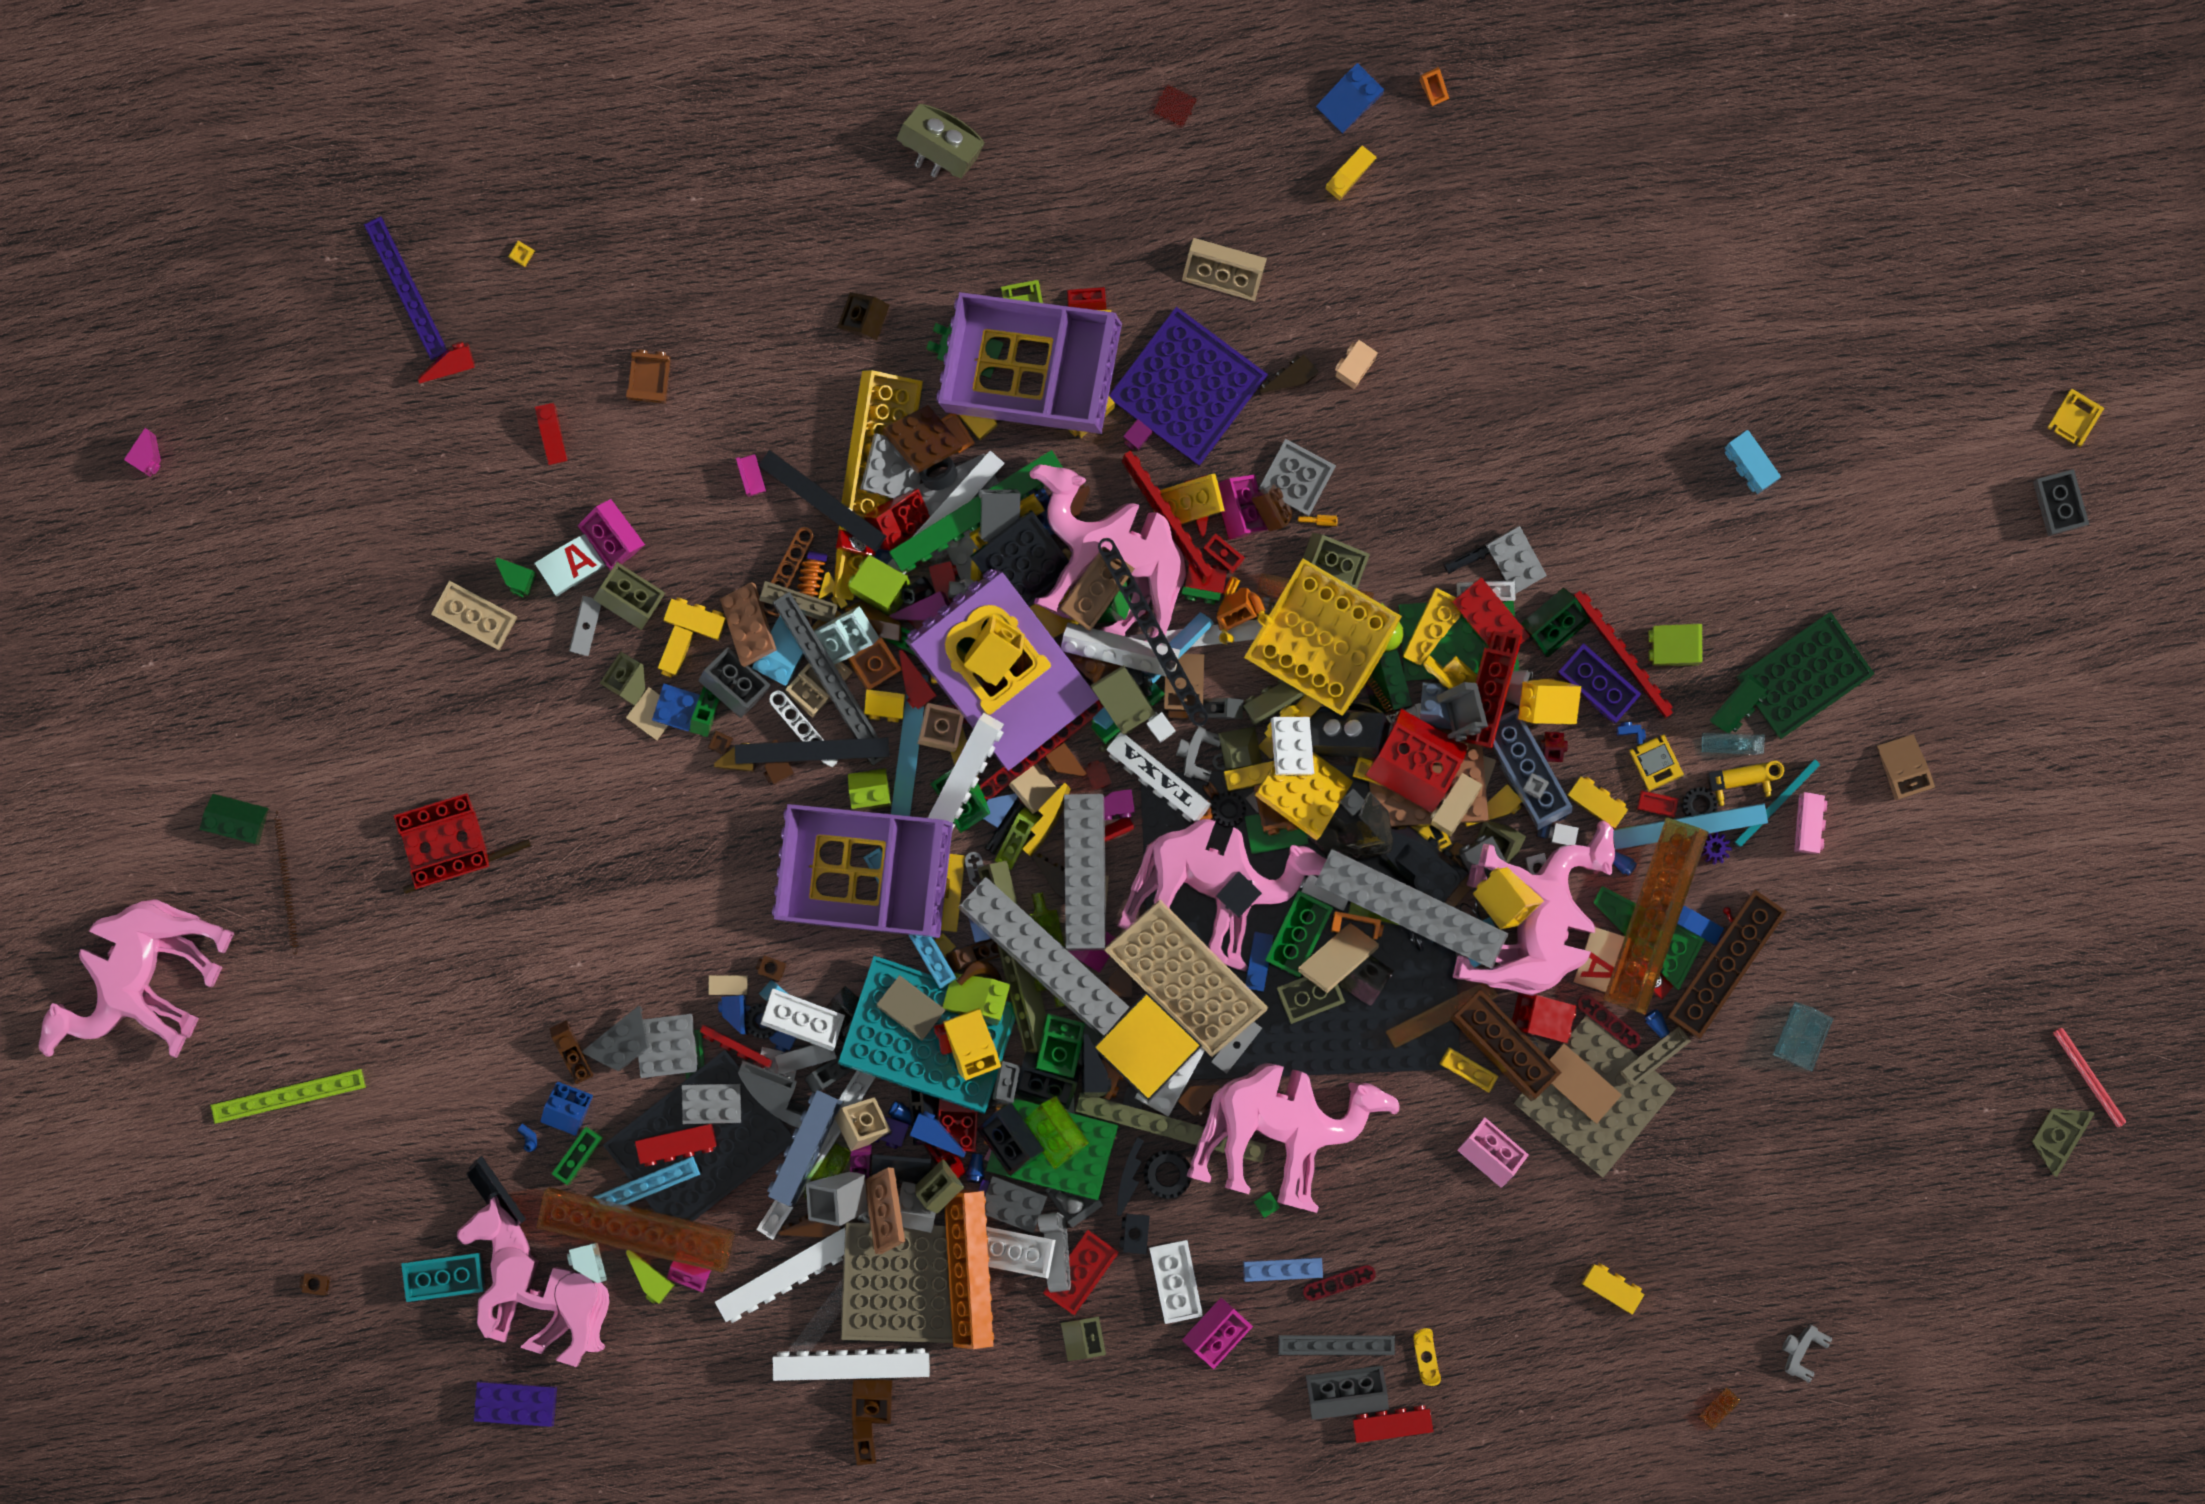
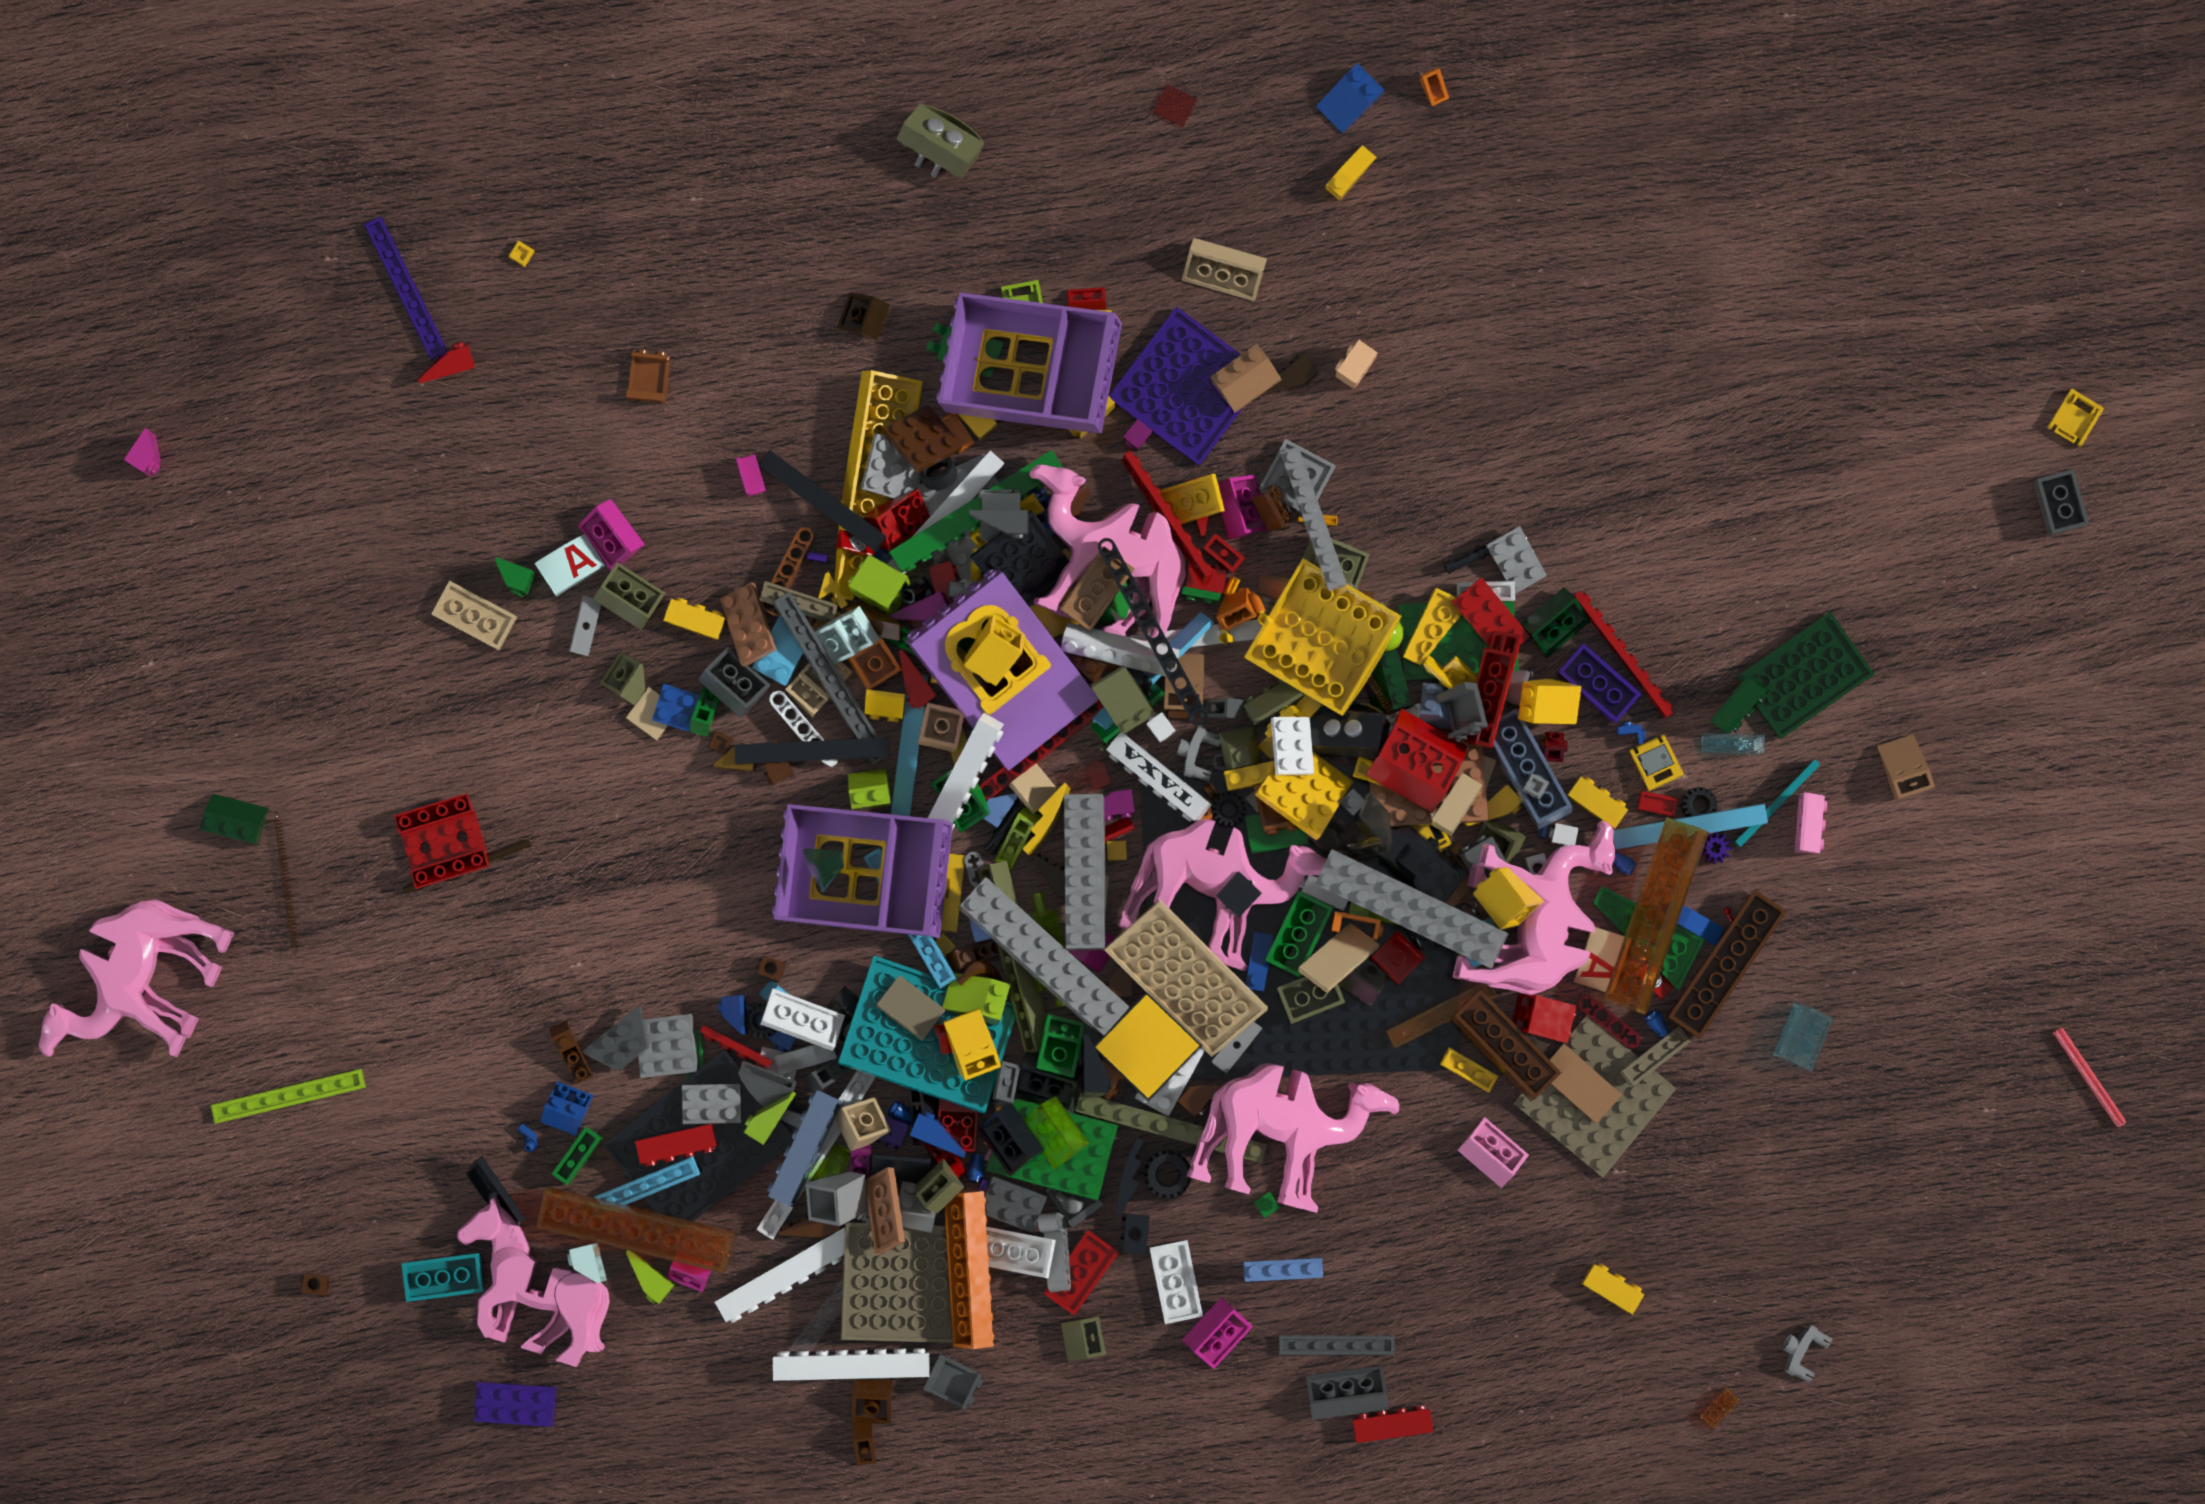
(551, 433): red slope -> none
(675, 651): yellow brick -> none
(728, 985): tan tile -> none
(766, 1119): none -> lime slope
(810, 577): orange piece -> none
(823, 865): none -> clear green slope
(953, 1382): none -> dark grey panel
(1009, 522): none -> dark grey slope
(1064, 762): dark orange slope -> none
(1116, 850): none -> yellow tile
(1245, 378): none -> medium nougat slope
(1313, 519): none -> light grey plate
(1338, 1279): dark red beam -> none
(1397, 957): none -> red plate
(1428, 1371): yellow piece -> none
(1676, 645): lime slope -> none
(1743, 776): yellow piece -> none
(1752, 462): medium azure brick -> none
(2059, 1136): olive wing -> none

